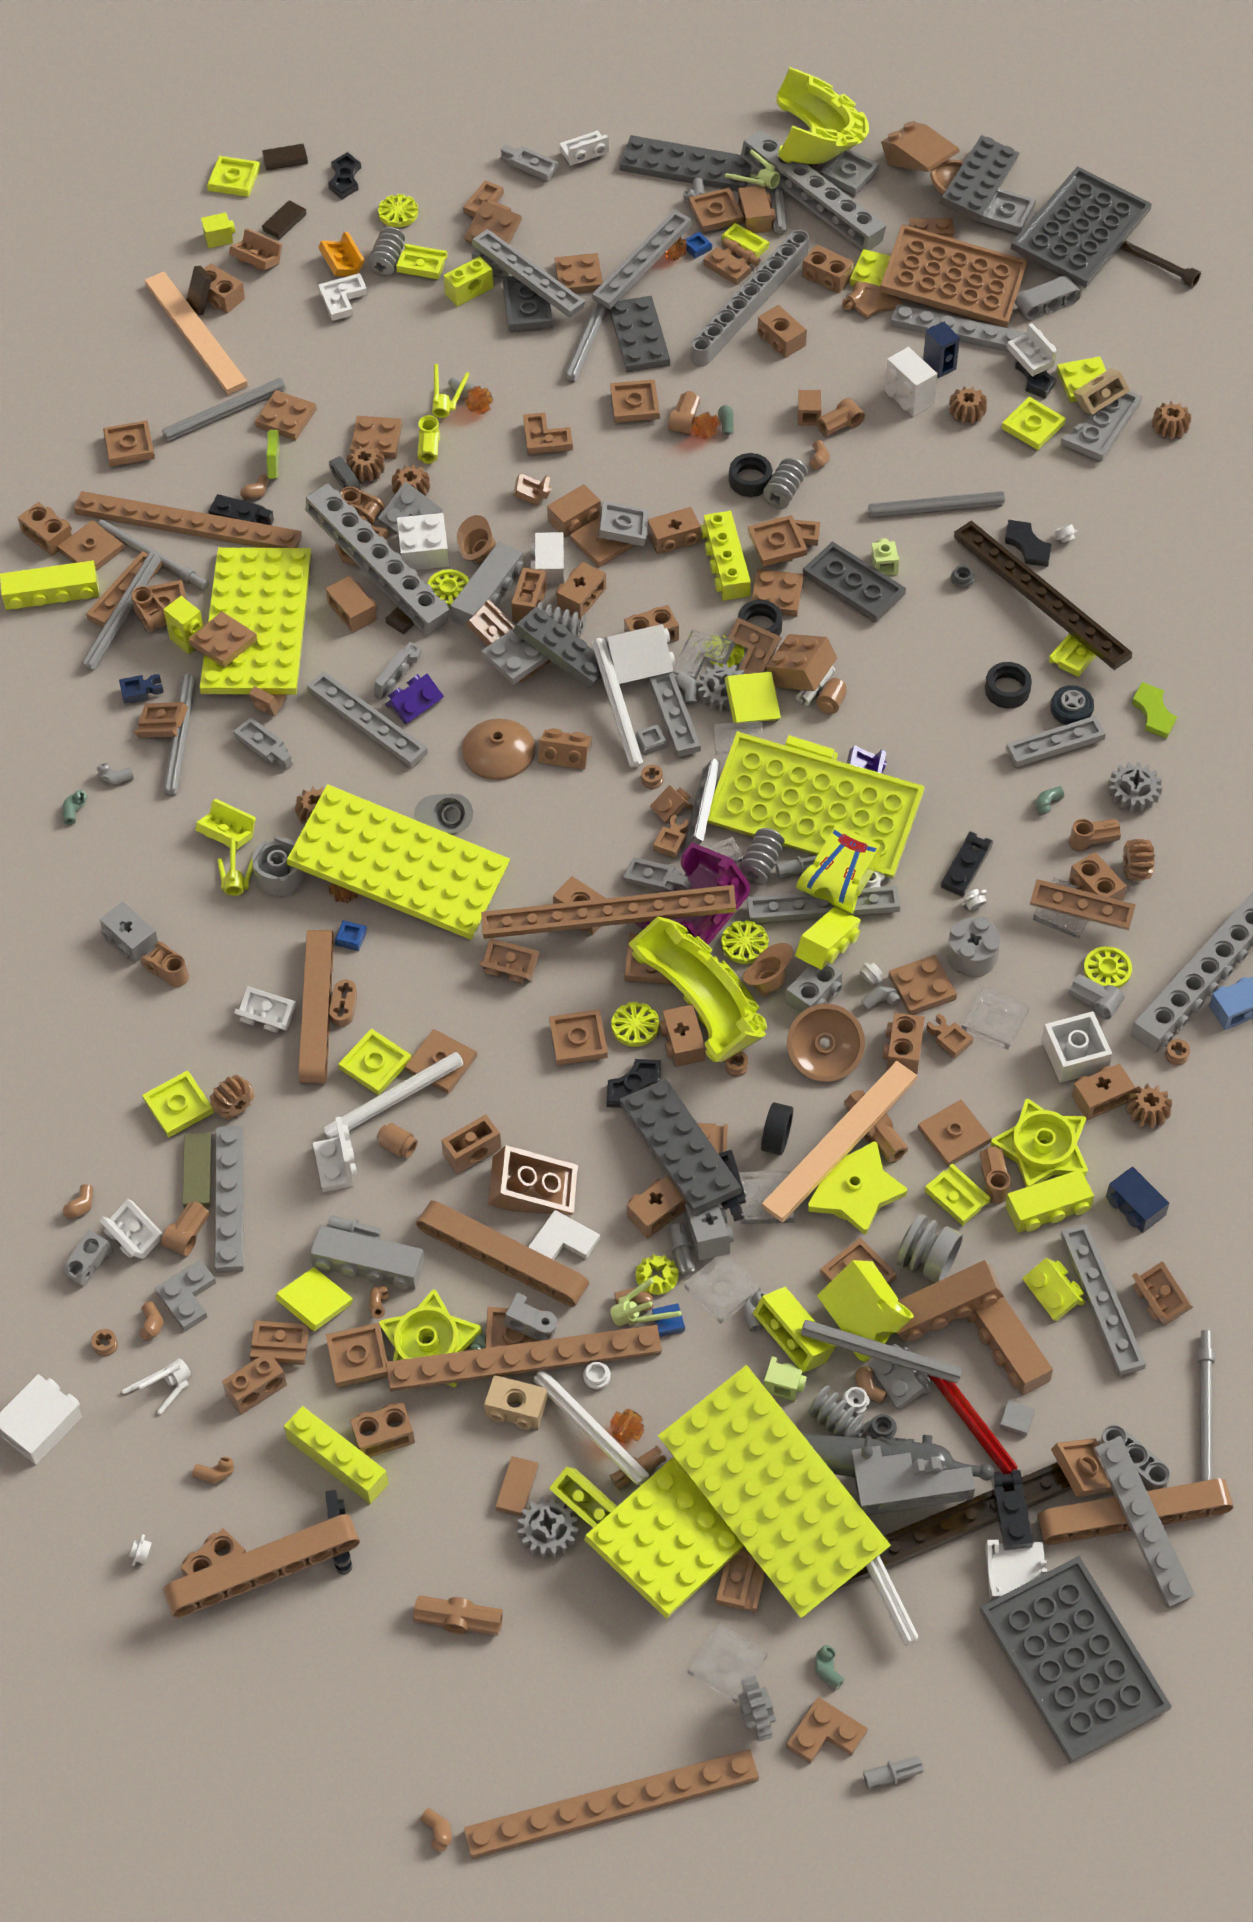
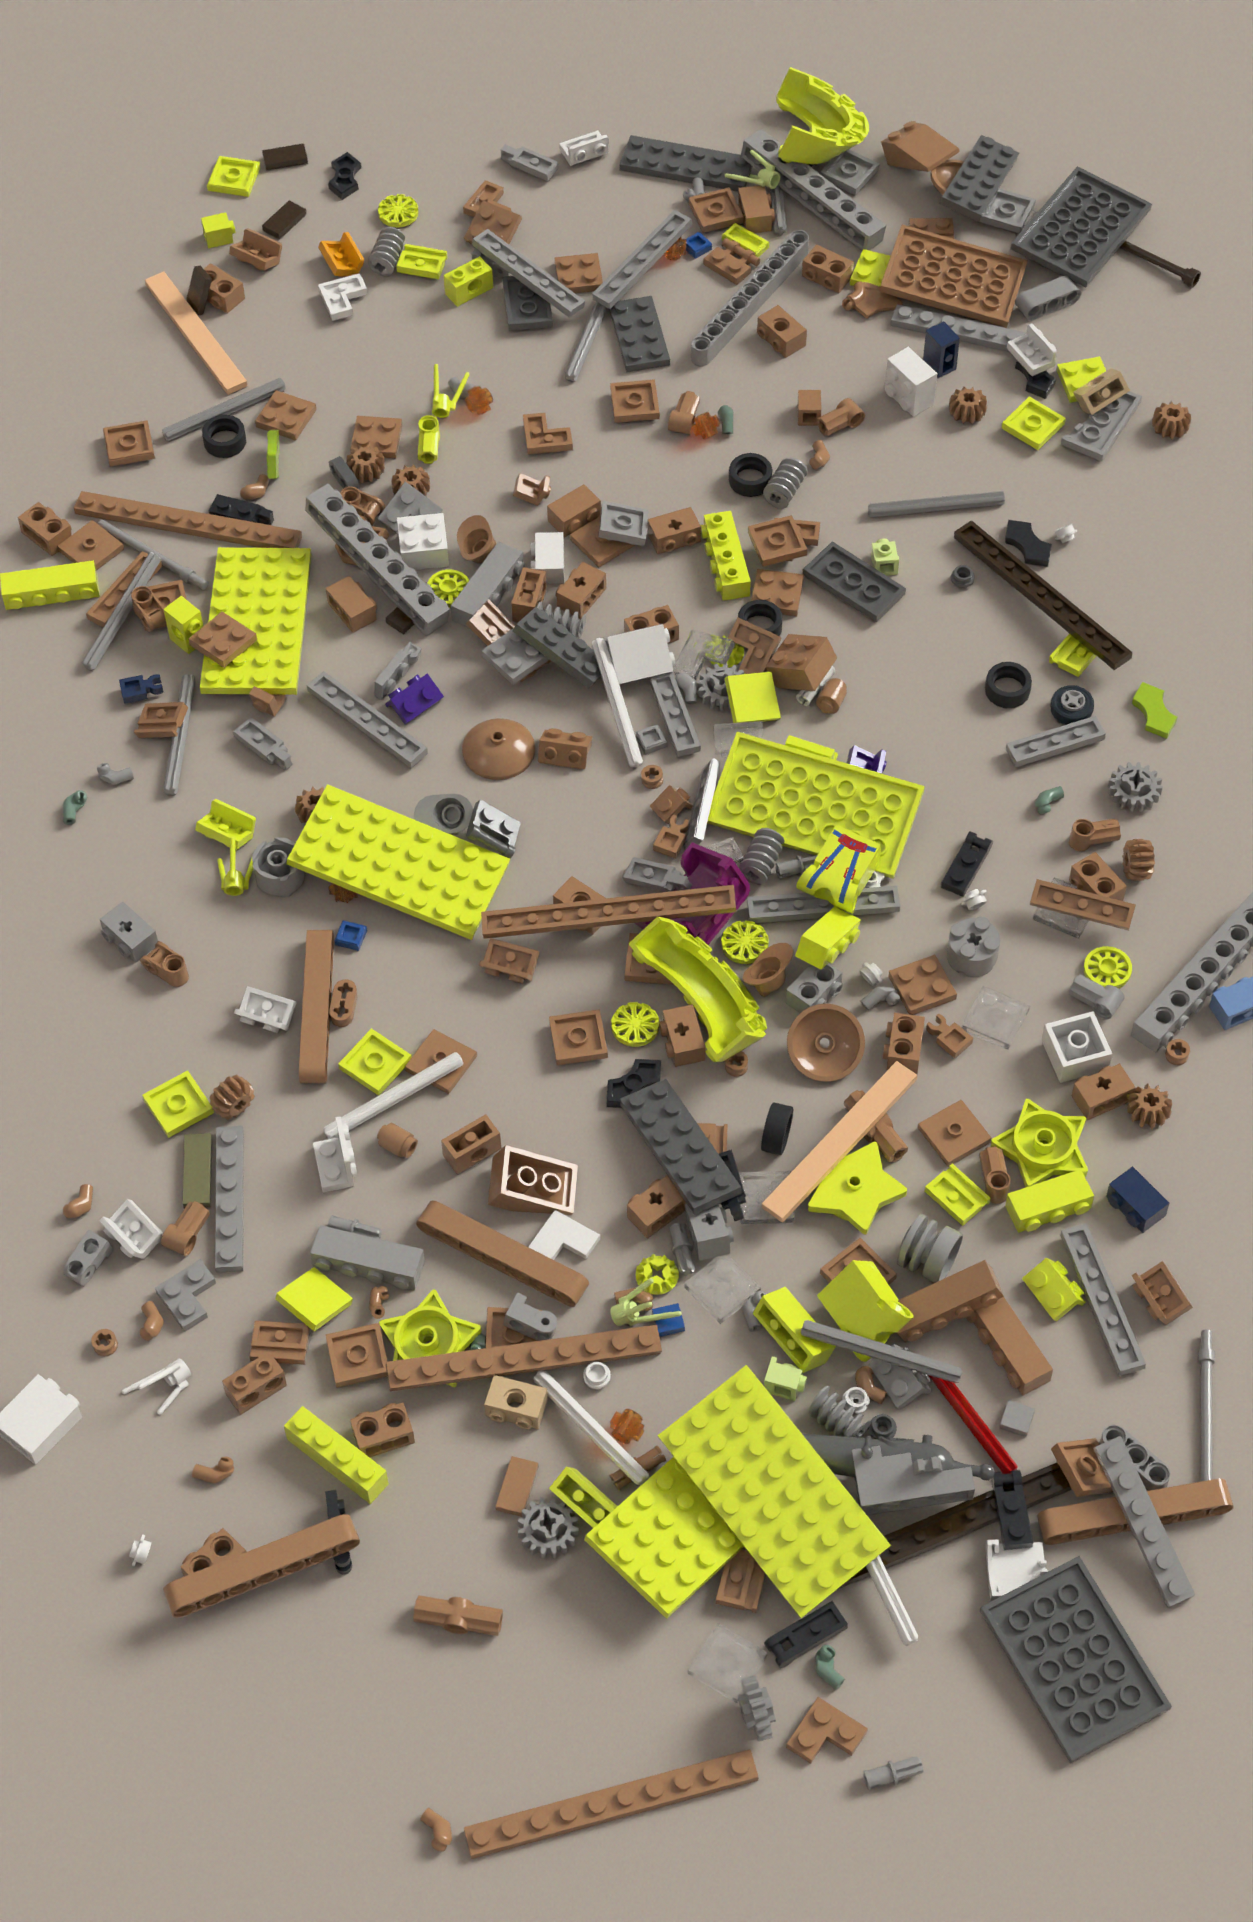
(224, 423): none -> black tyre
(495, 824): none -> plate
(806, 1634): none -> black plate

